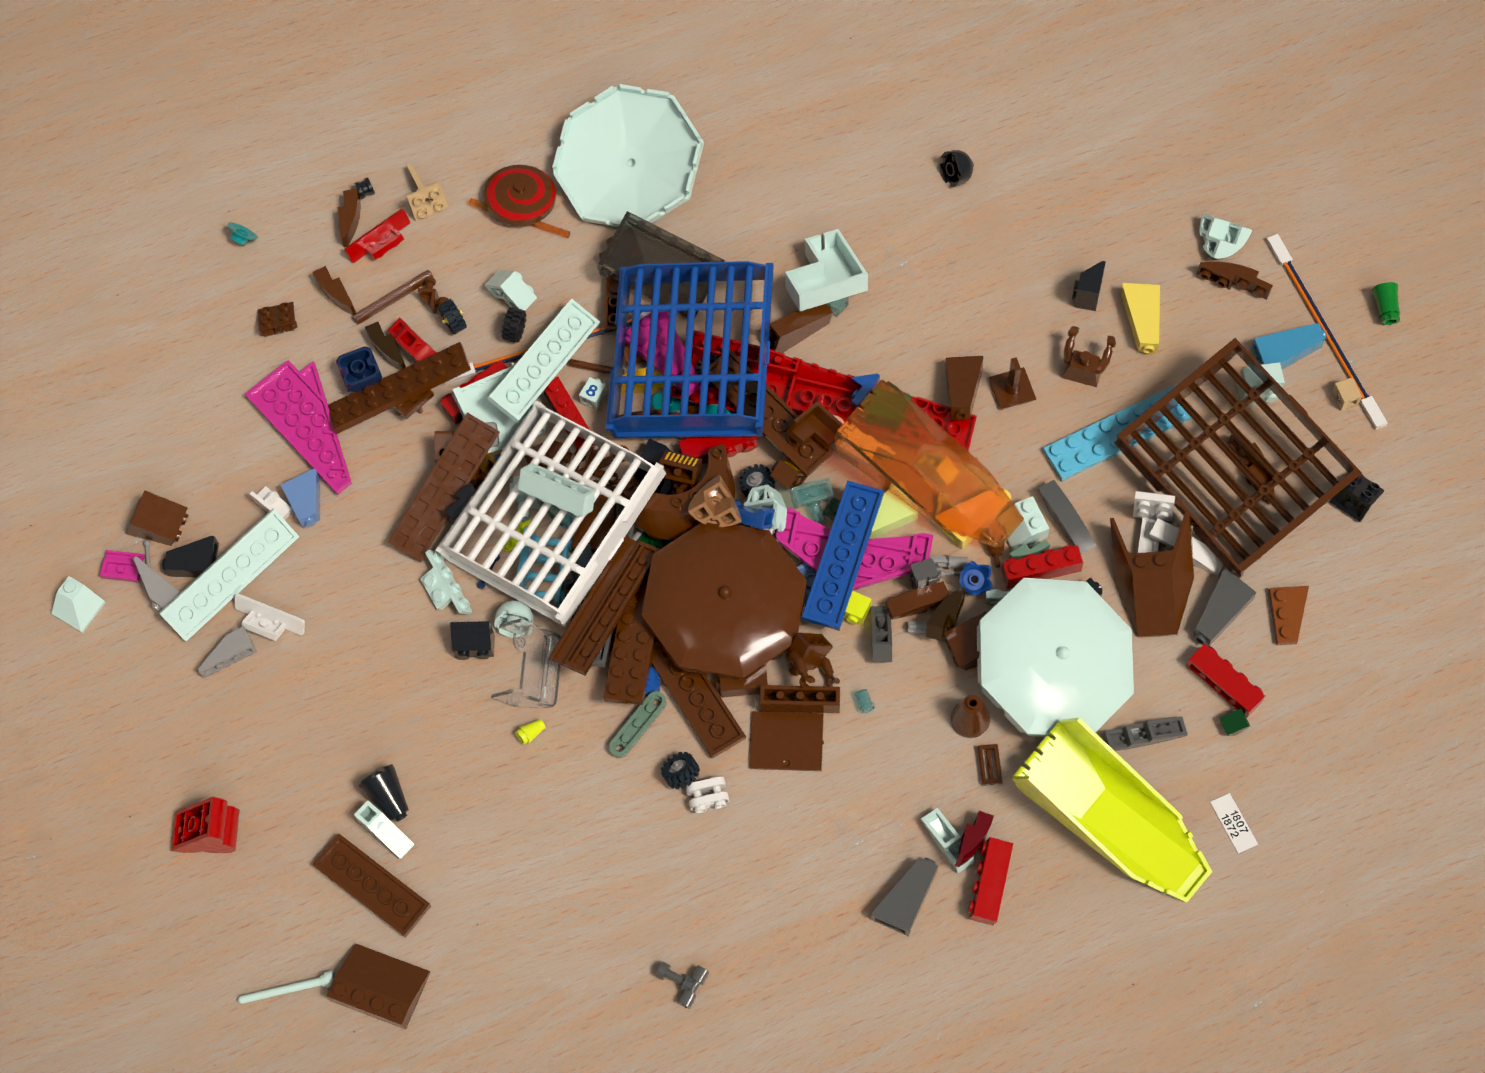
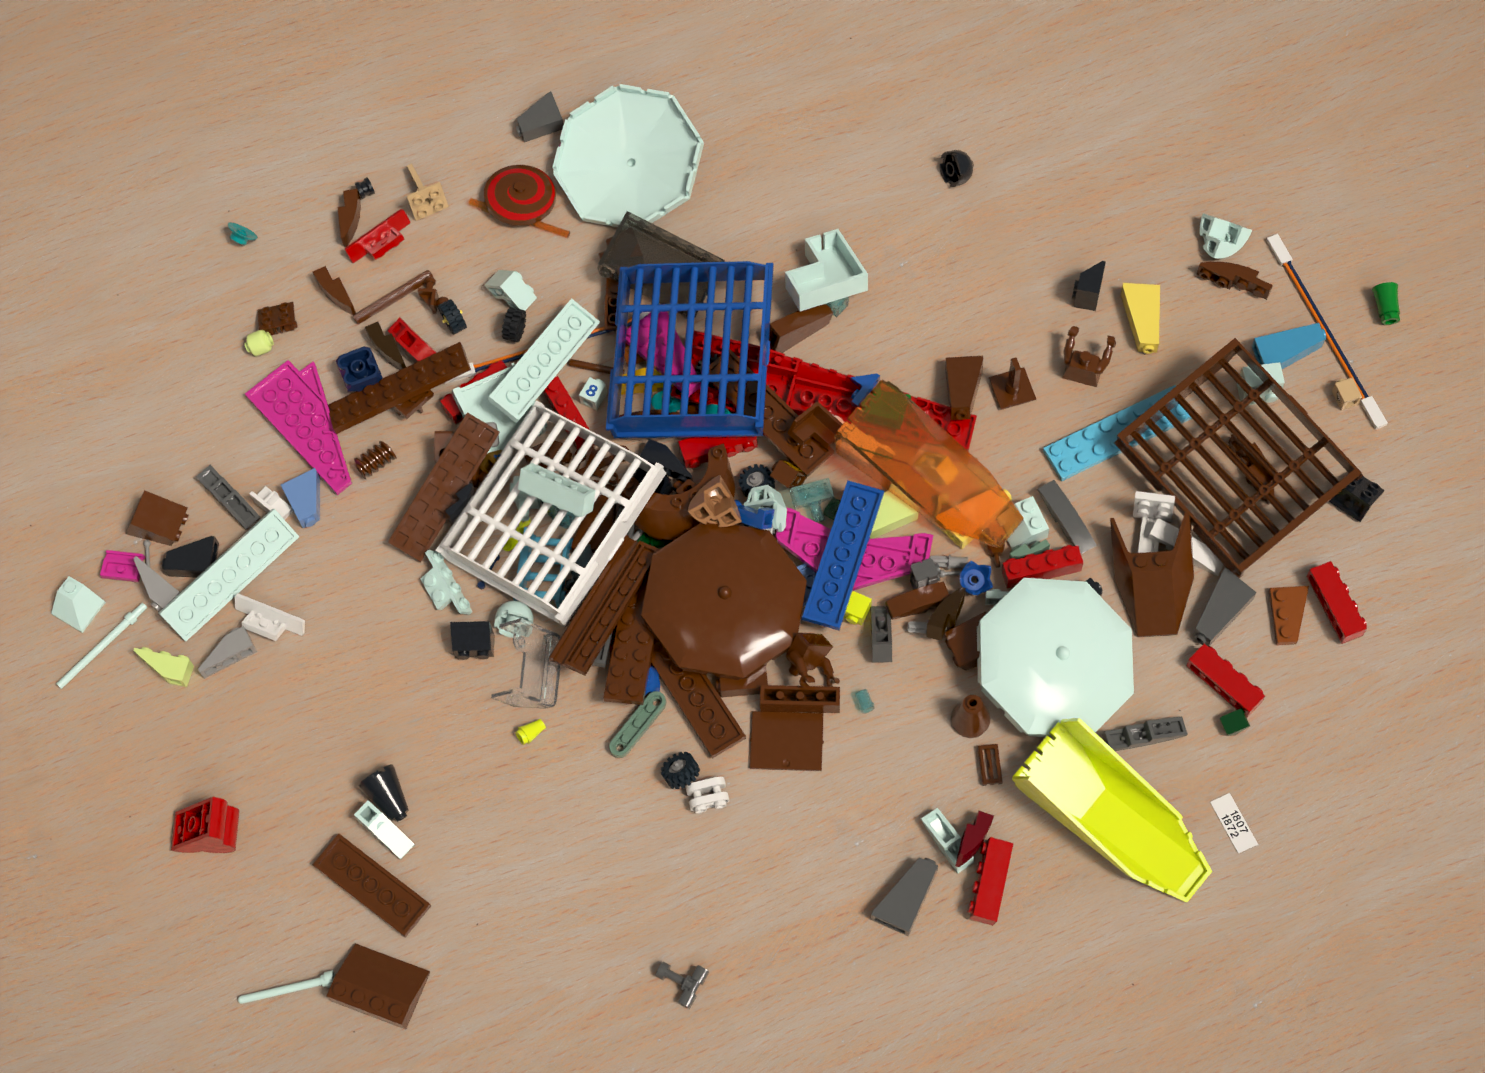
(130, 618): none -> light aqua bar
(171, 668): none -> yellowish green slope
(228, 497): none -> dark grey slope
(259, 342): none -> yellowish green head
(374, 459): none -> reddish brown piece
(540, 119): none -> dark grey slope
(681, 467): reddish brown brick -> none
(1336, 602): none -> red brick

